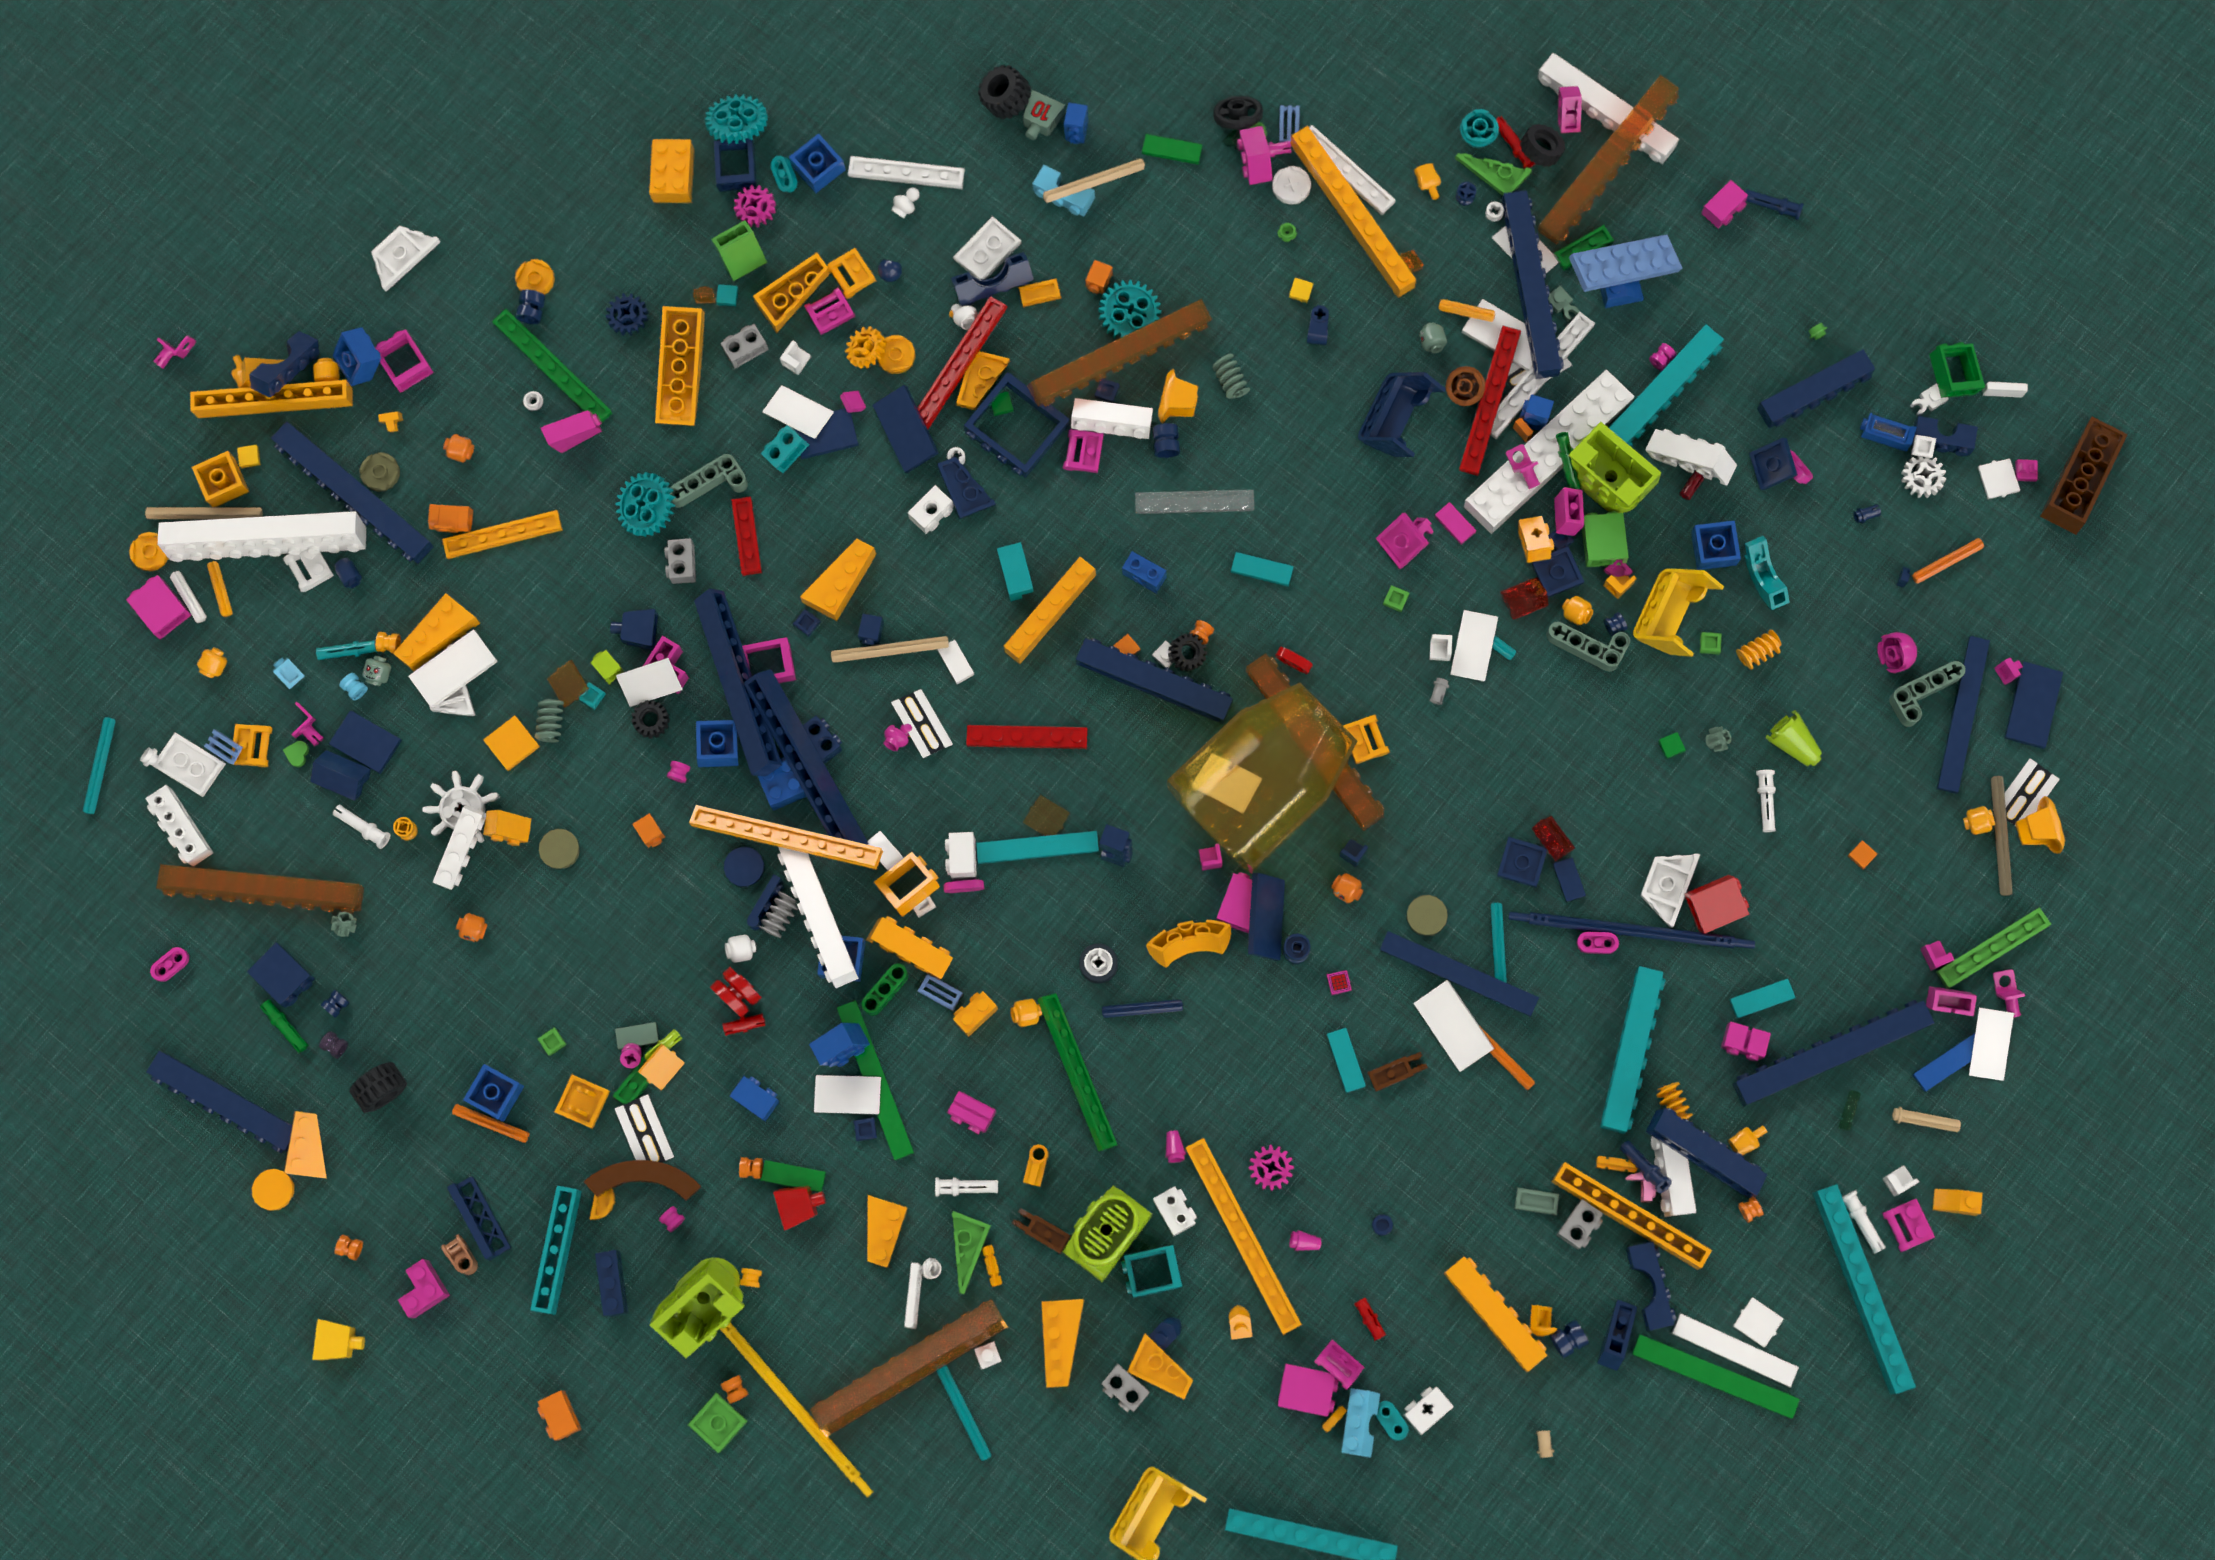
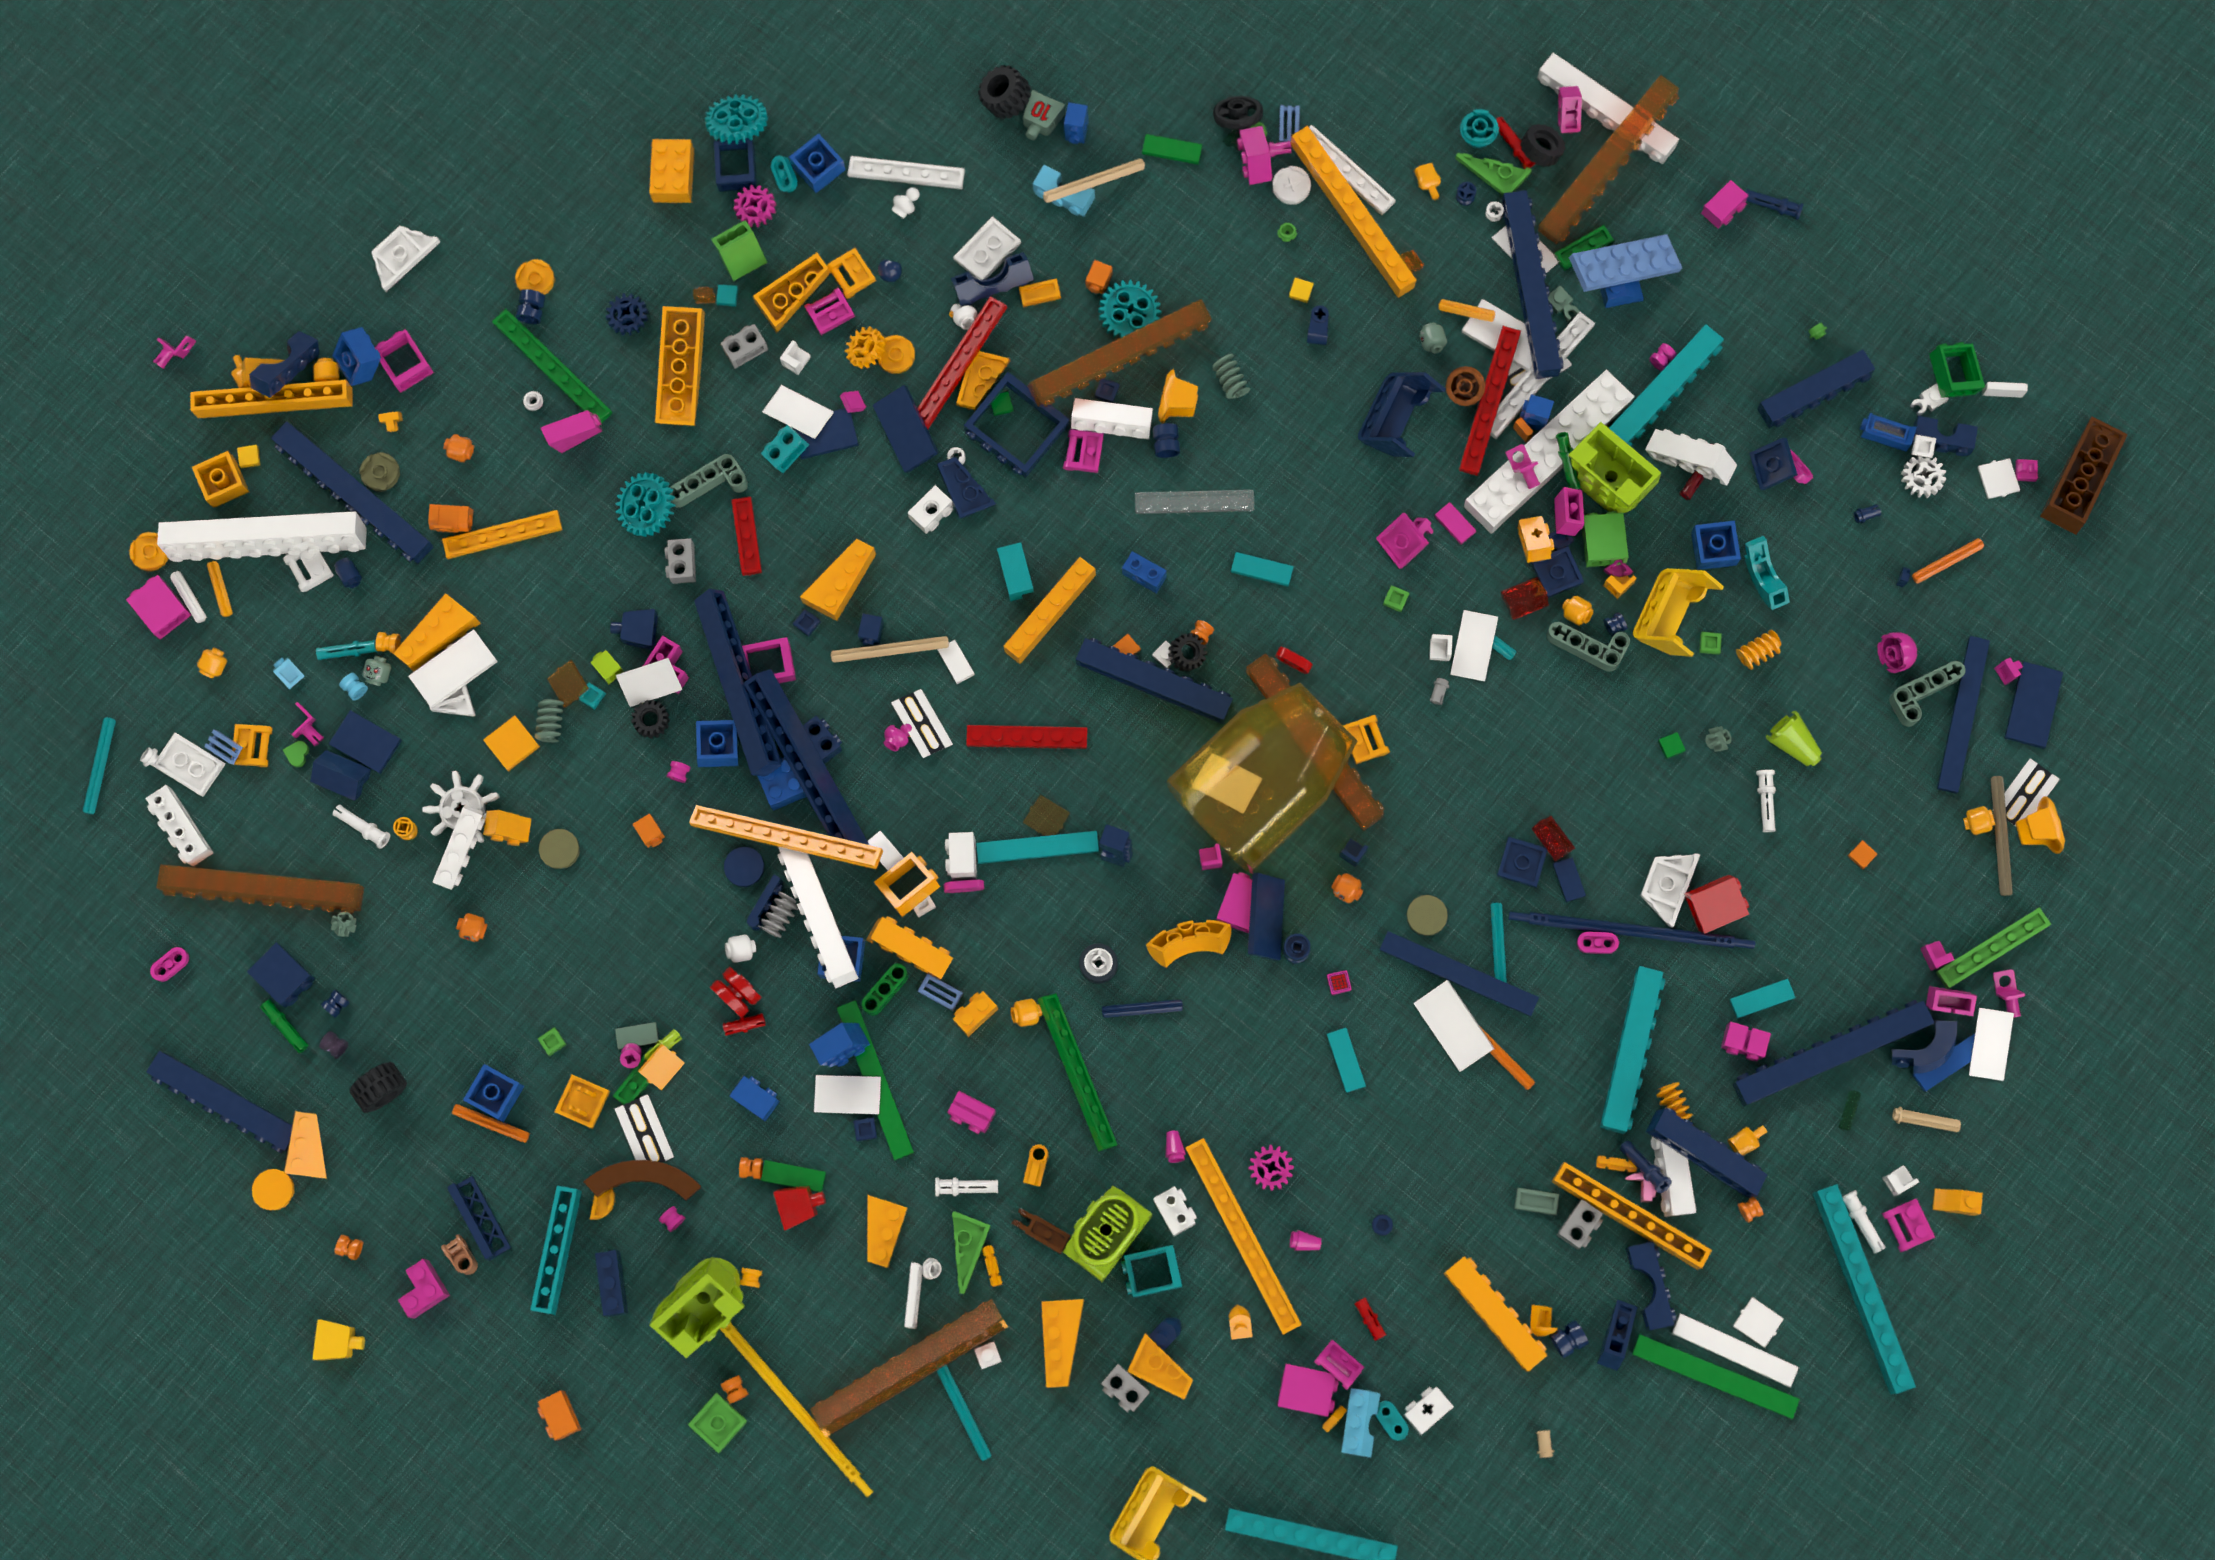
(201, 512): tan axle -> none
(1395, 1072): reddish brown hinge -> none
(1932, 1056): none -> dark blue arch

